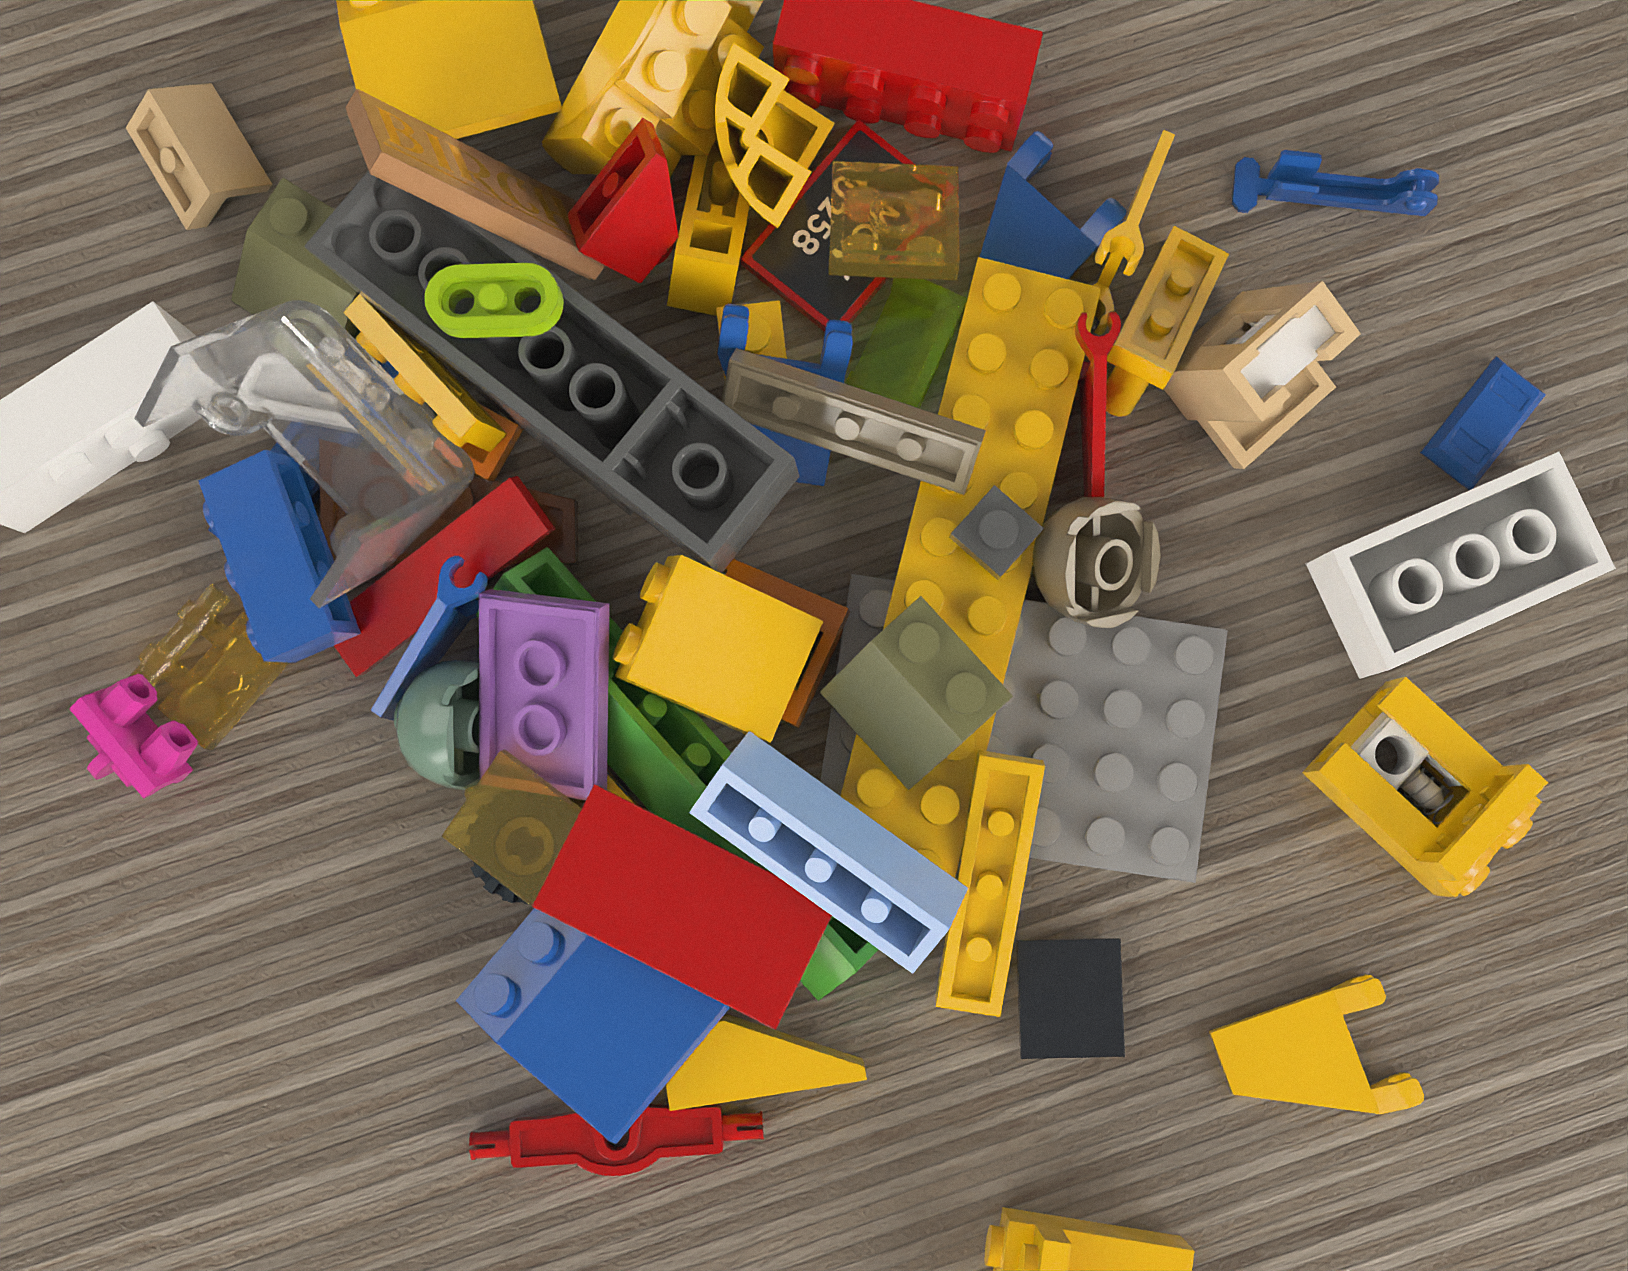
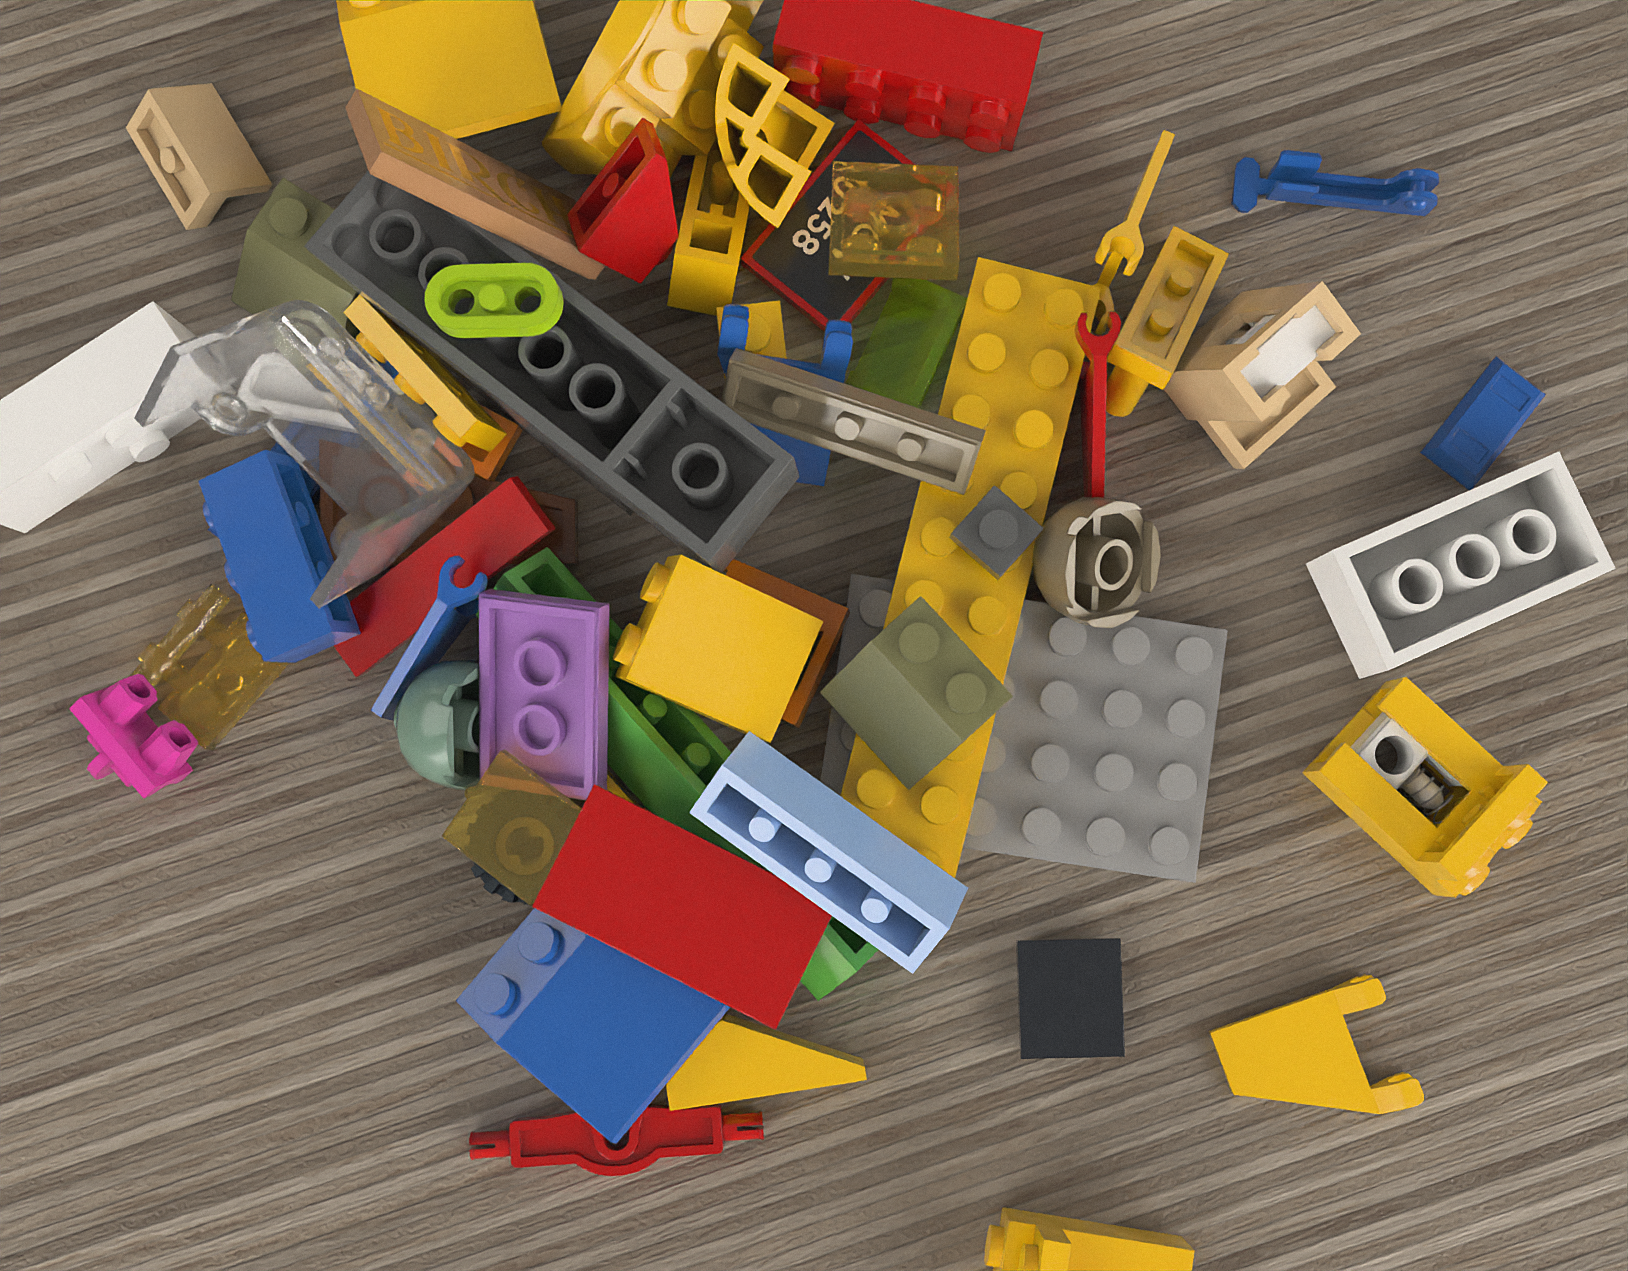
(994, 870): yellow plate -> none
(1031, 230): blue flag -> none

